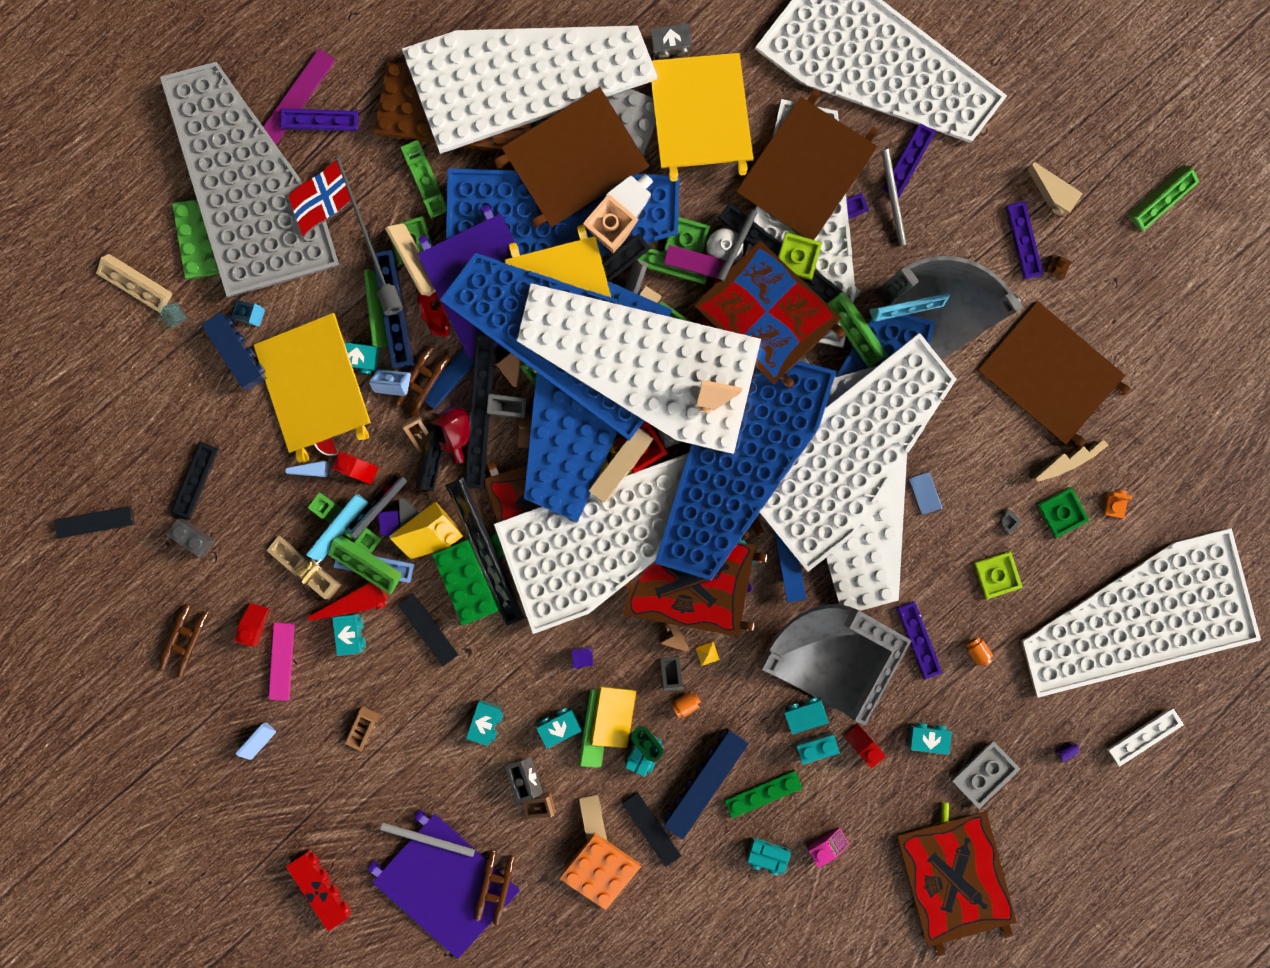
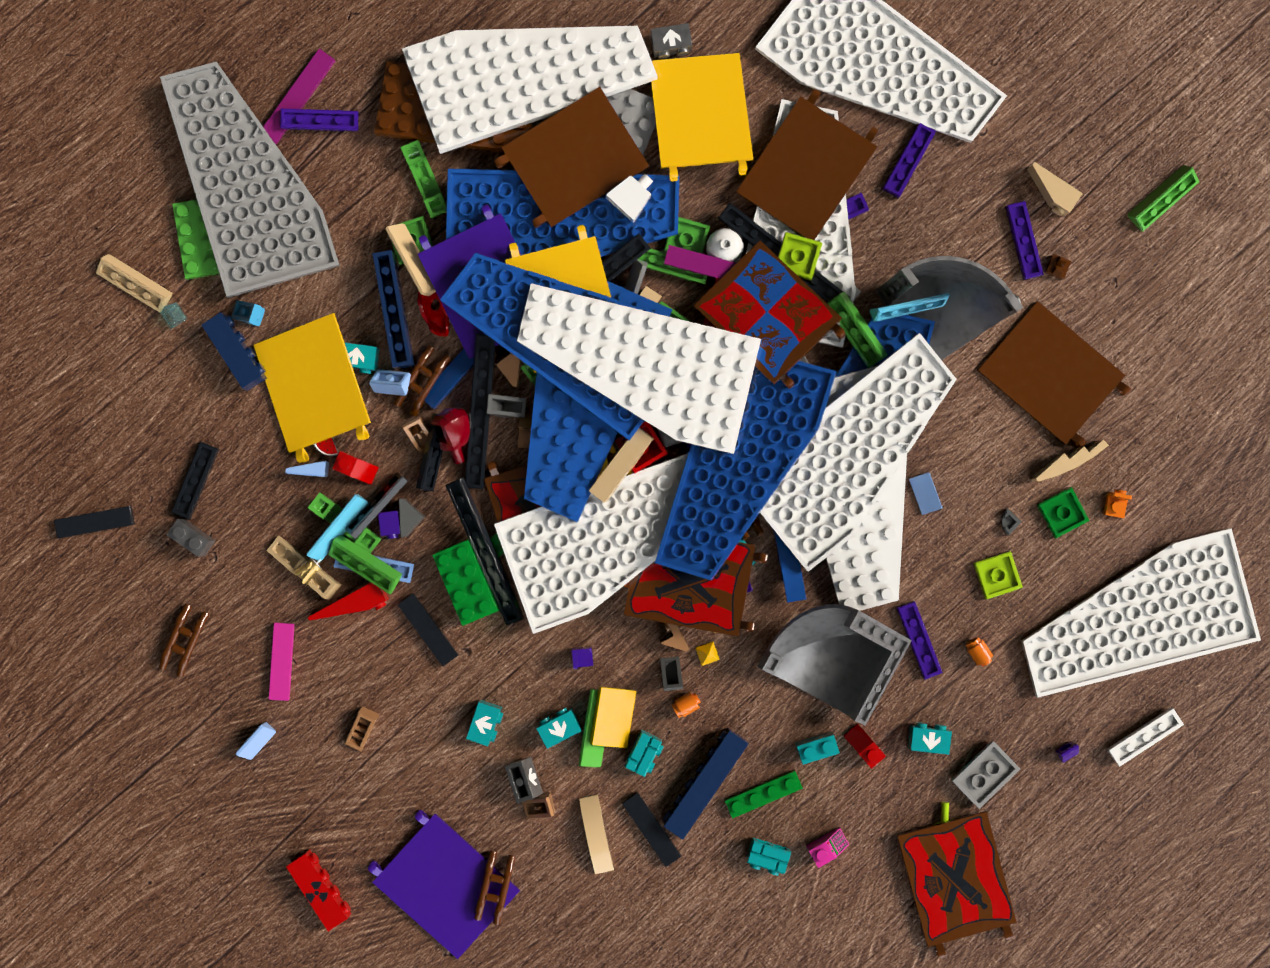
(252, 625): red slope -> none
(322, 199): flag -> none
(348, 634): teal brick -> none
(376, 318): bright green slope -> none
(427, 533): yellow slope -> none
(427, 839): light grey piece -> none
(599, 871): orange plate -> none
(610, 223): light nougat slope -> none
(646, 743): dark green plate -> none
(714, 395): light nougat slope -> none
(737, 245): dark grey piece -> none
(806, 715): teal brick -> none
(893, 197): light grey piece -> none

